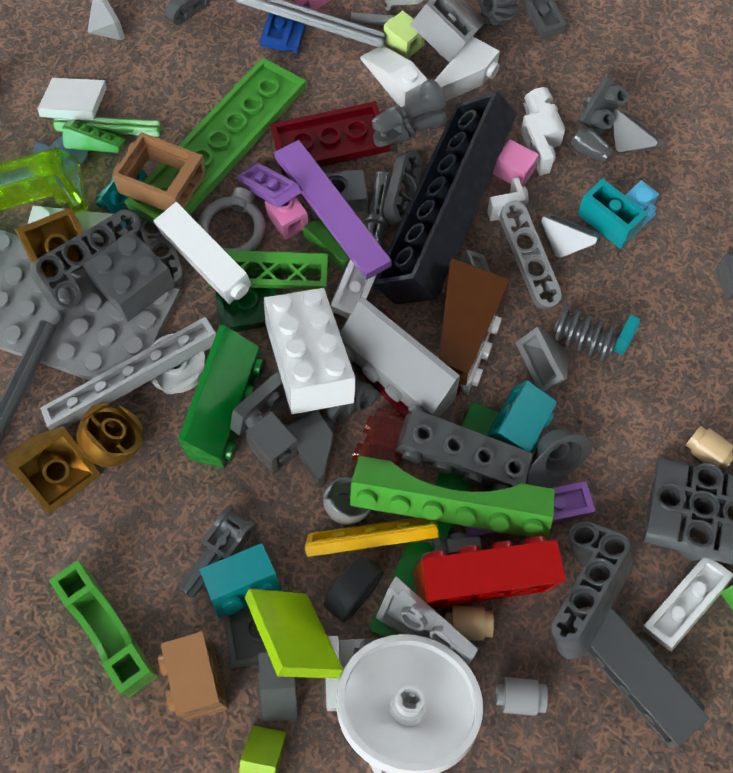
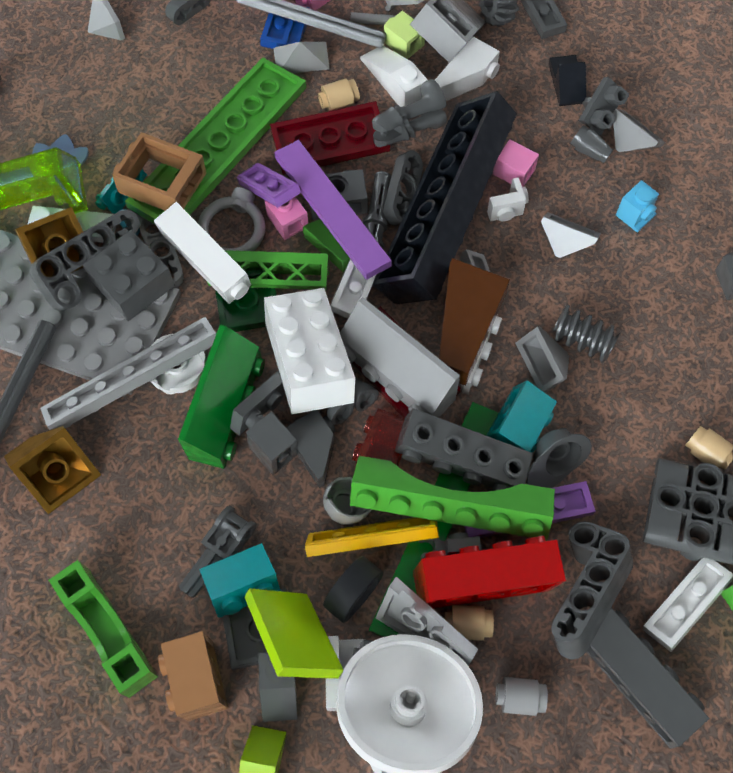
(72, 98): white tile -> none
(85, 137): bright green slope -> none
(109, 435): pearl gold cylinder -> none
(117, 126): bright green axle -> none
(302, 57): none -> light grey slope
(339, 94): none -> tan brick
(533, 254): light grey beam -> none
(542, 127): white plate -> none
(568, 79): none -> black slope
(611, 213): teal brick -> none
(626, 335): teal tile -> none

